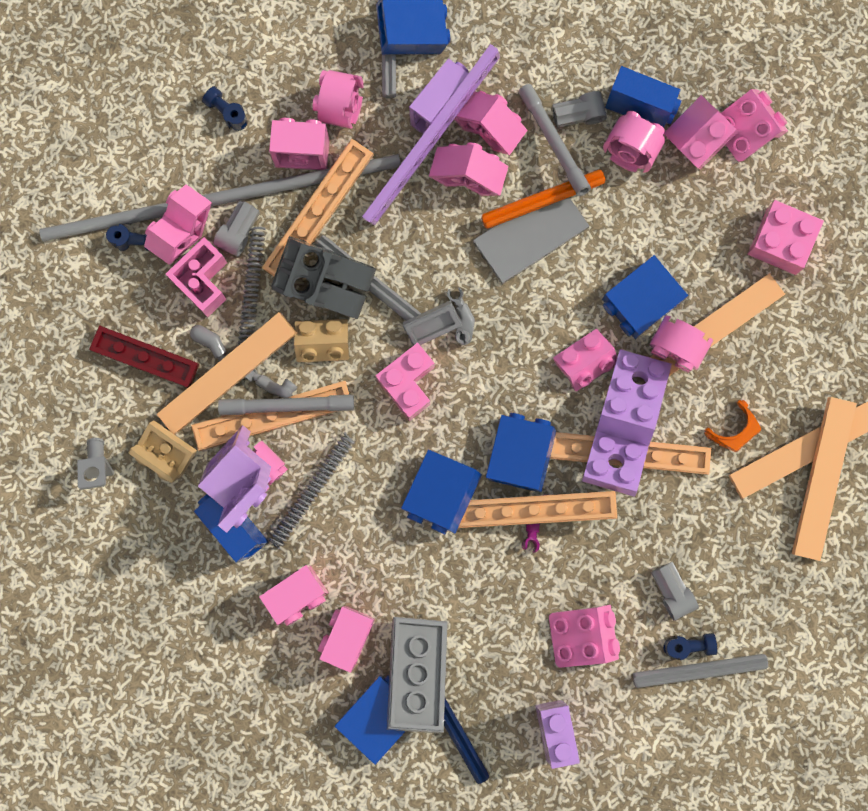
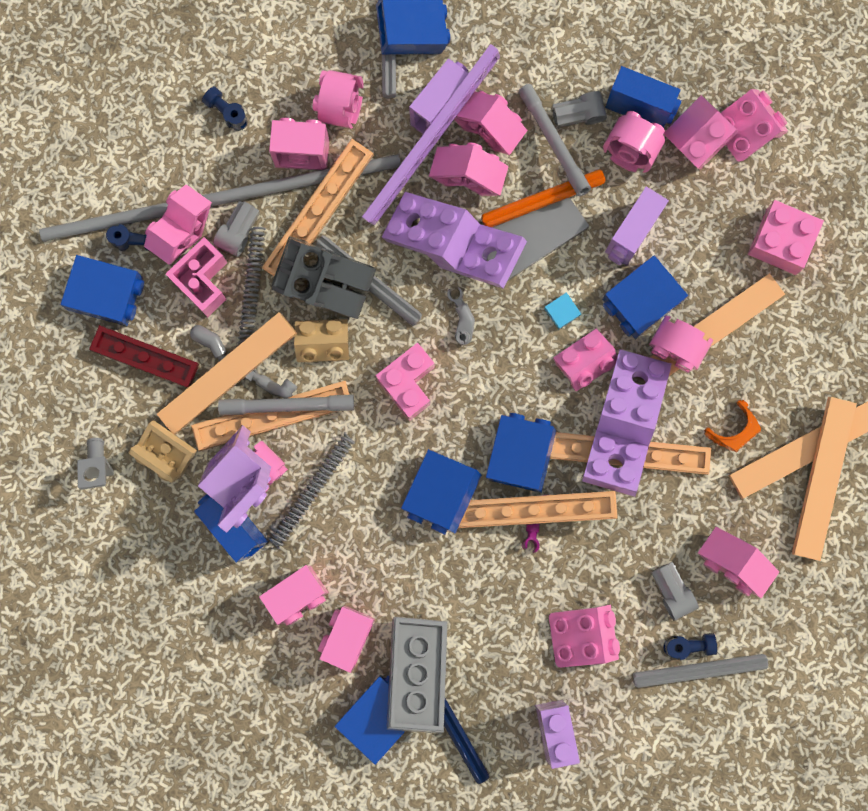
(102, 290): none -> blue brick
(432, 323): light grey tile -> none
(454, 239): none -> lavender bracket
(562, 311): none -> medium azure tile
(636, 226): none -> lavender brick
(739, 561): none -> bright pink brick

